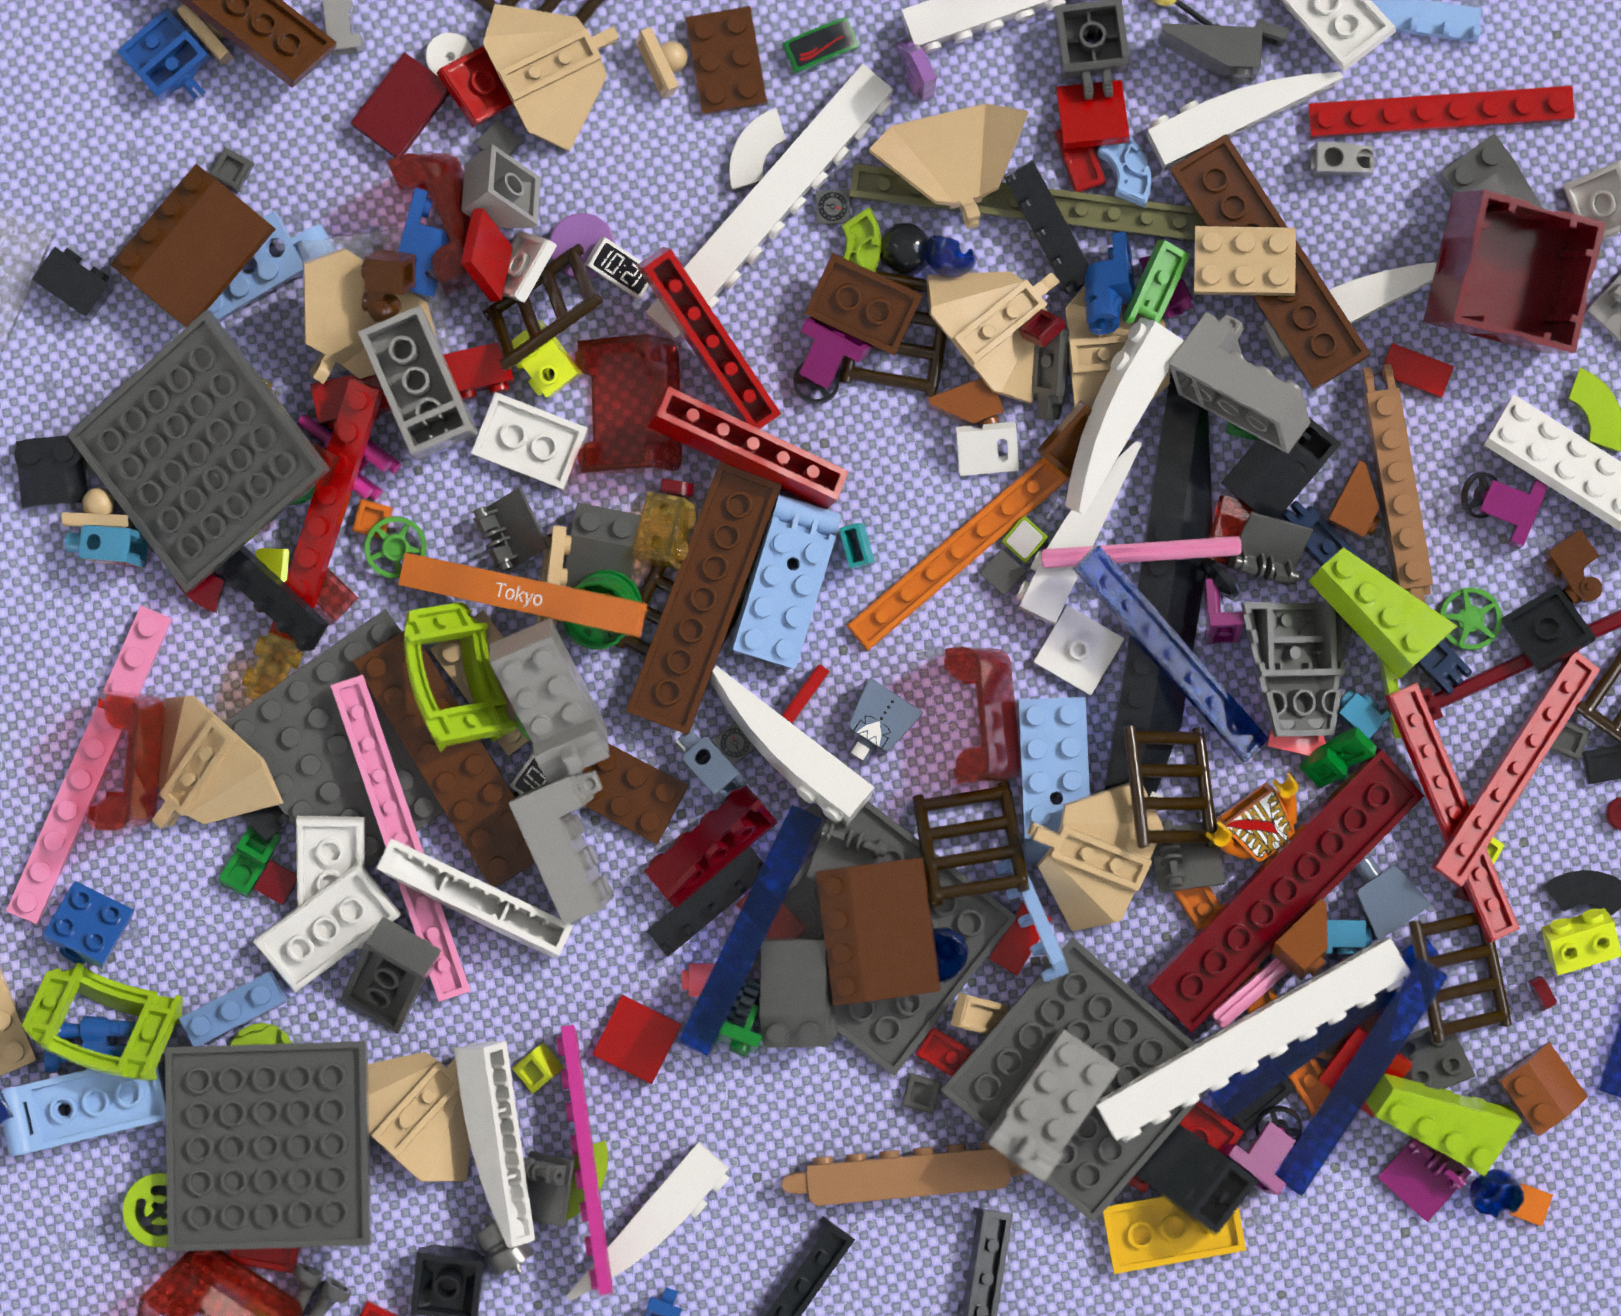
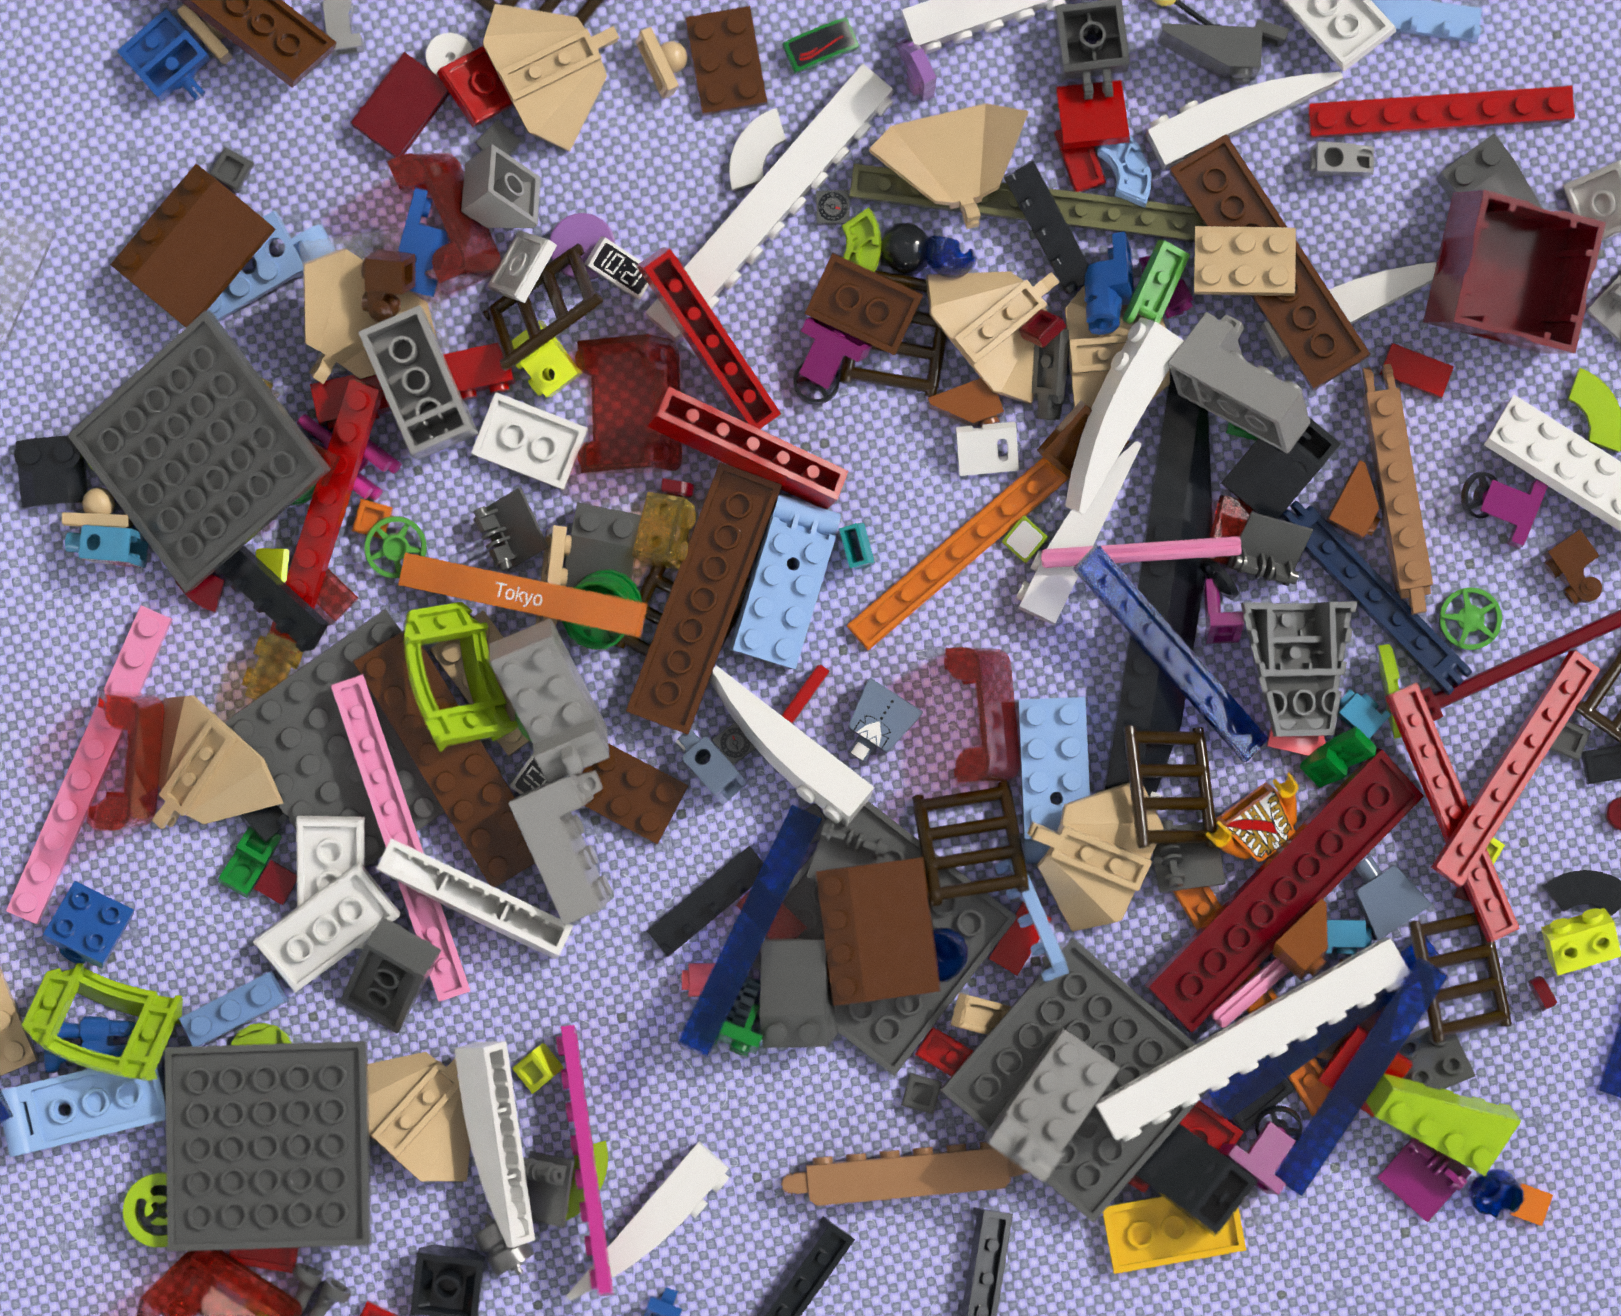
(73, 283): black brick -> none
(486, 254): red tile -> none
(637, 1039): red tile -> none
(710, 846): dark red wedge -> none
(1002, 572): dark grey tile -> none
(1078, 650): white plate -> none
(1381, 611): lime wedge -> none
(1541, 1089): dark orange slope -> none
(1548, 629): black plate -> none

